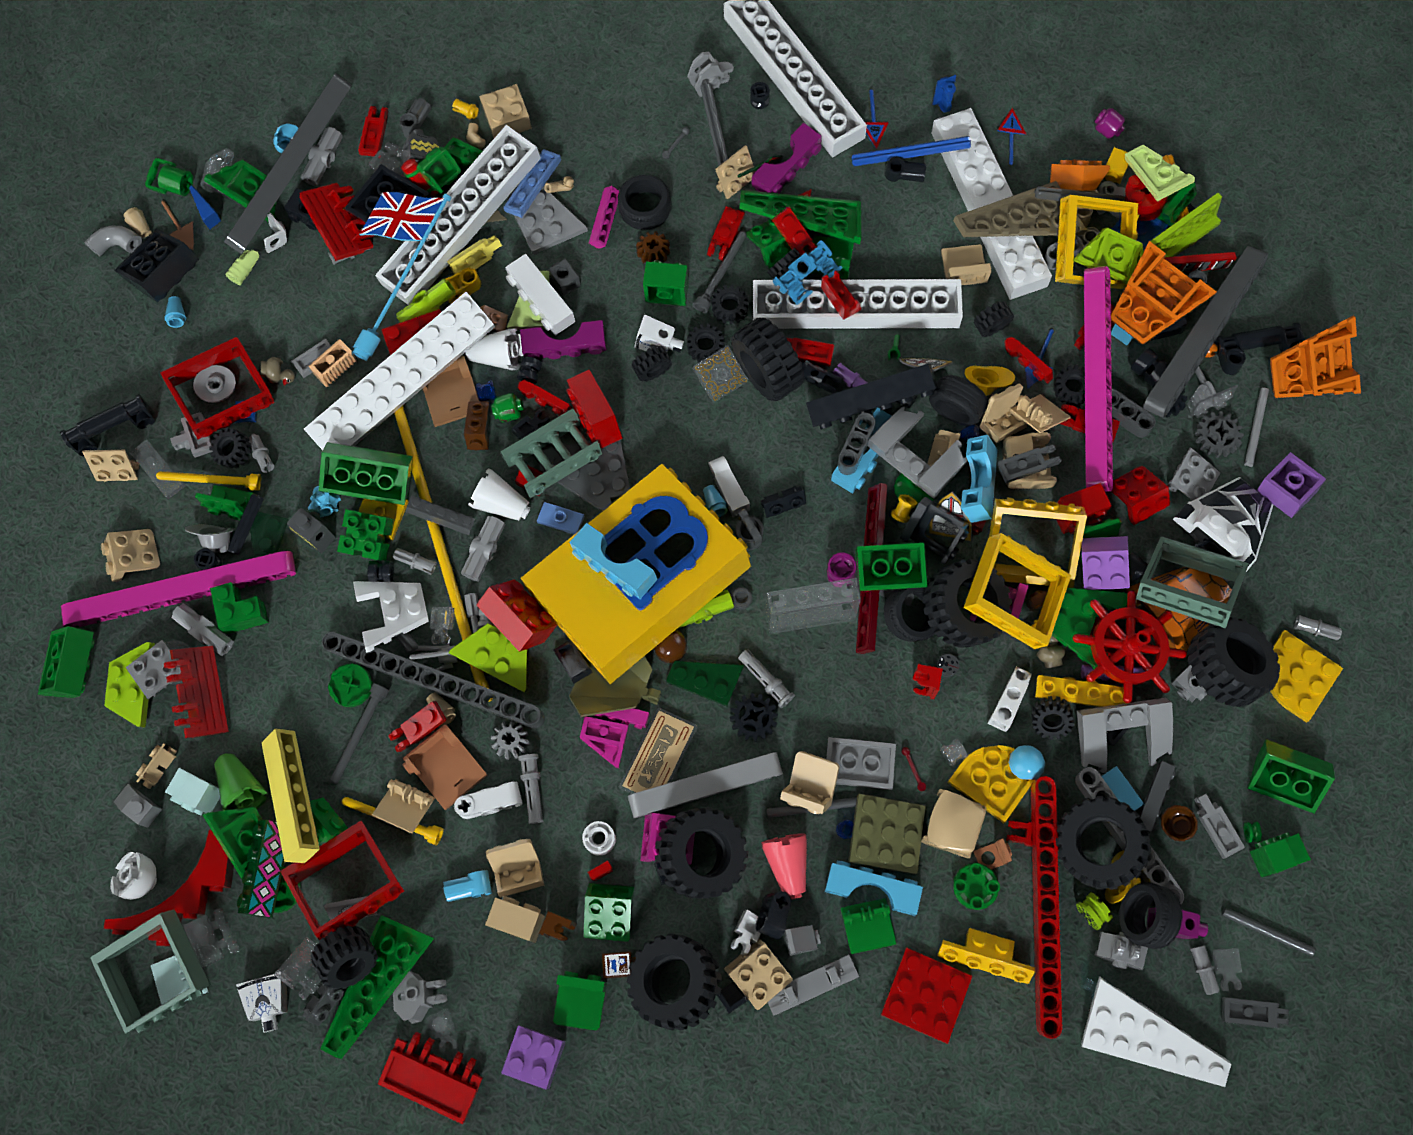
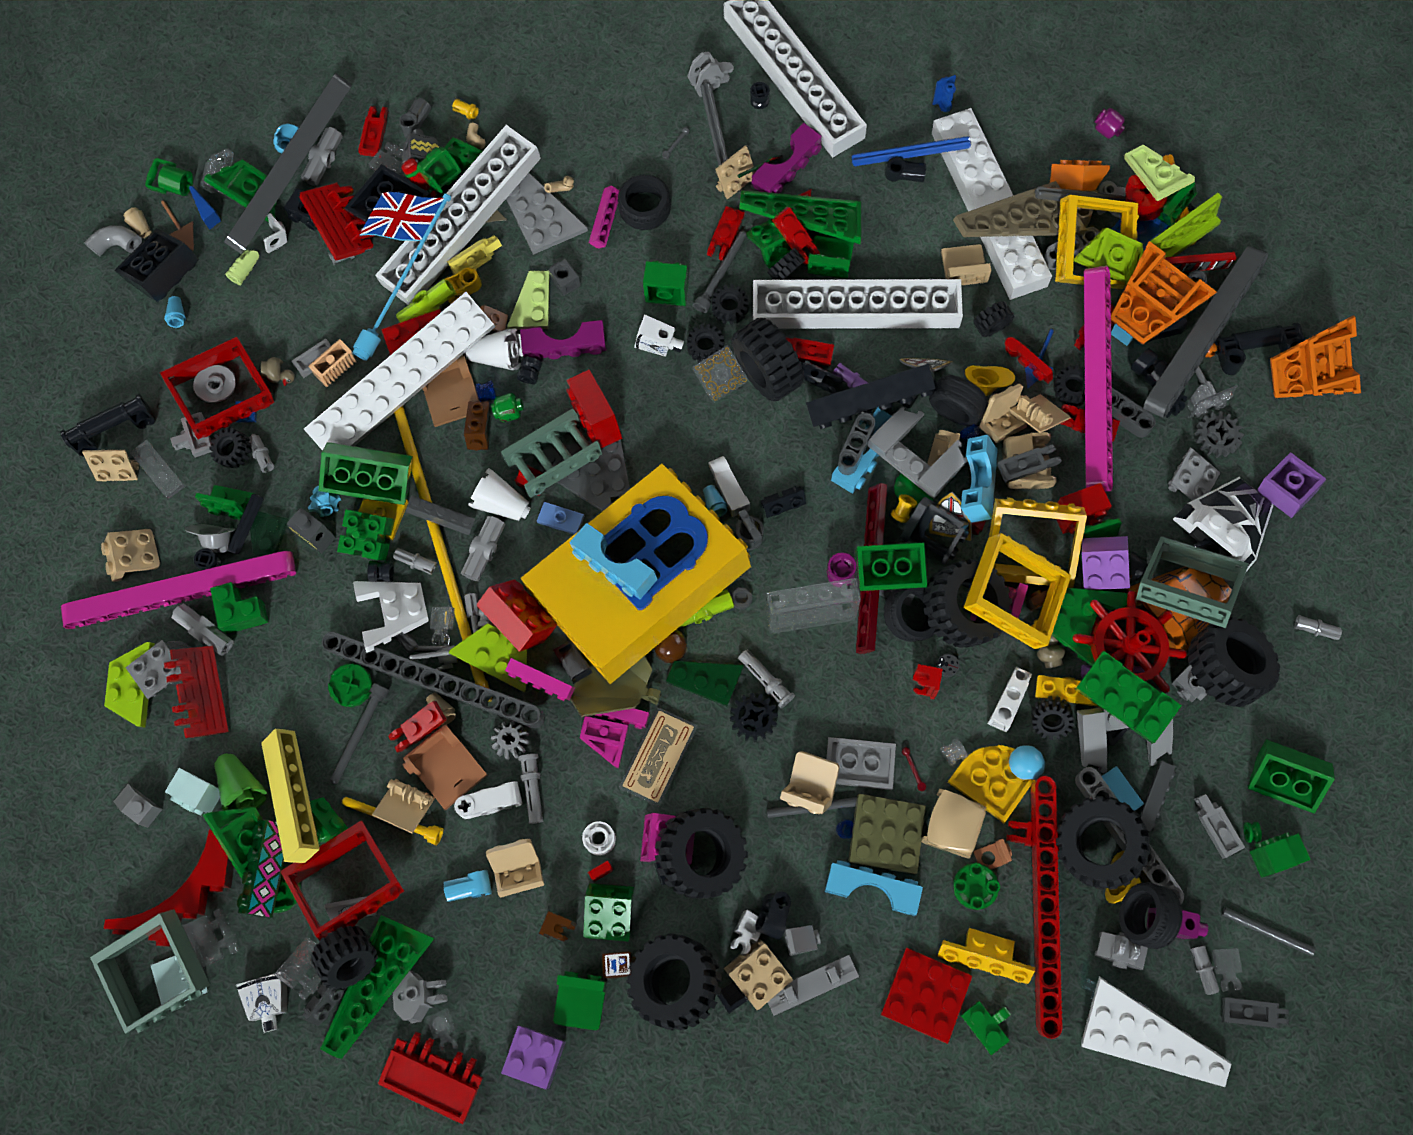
(66, 663): green slope -> none
(134, 877): white cylinder -> none
(149, 772): tan hinge -> none
(251, 481): yellow piece -> none
(505, 108): tan brick -> none
(514, 919): tan brick -> none
(527, 426): black plate -> none
(532, 184): medium blue tile -> none
(539, 680): none -> dark pink piece
(540, 294): white brick -> none
(543, 397): red hinge -> none
(645, 247): reddish brown gear -> none
(651, 363): black tyre -> none
(705, 785): light grey beam -> none
(788, 862): coral cone -> none
(815, 259): dark azure piece -> none
(840, 296): red hinge -> none
(868, 926): green hinge -> none
(875, 129): piece -> none
(895, 348): green hand -> none
(986, 1026): none -> green plate
(1012, 126): piece -> none
(1094, 911): lime wheel -> none
(1117, 165): yellow brick -> none
(1128, 697): none -> green piece
(1141, 493): red bracket -> none
(1185, 821): reddish brown hair -> none
(1256, 428): light grey bar -> none
(1303, 676): yellow plate -> none

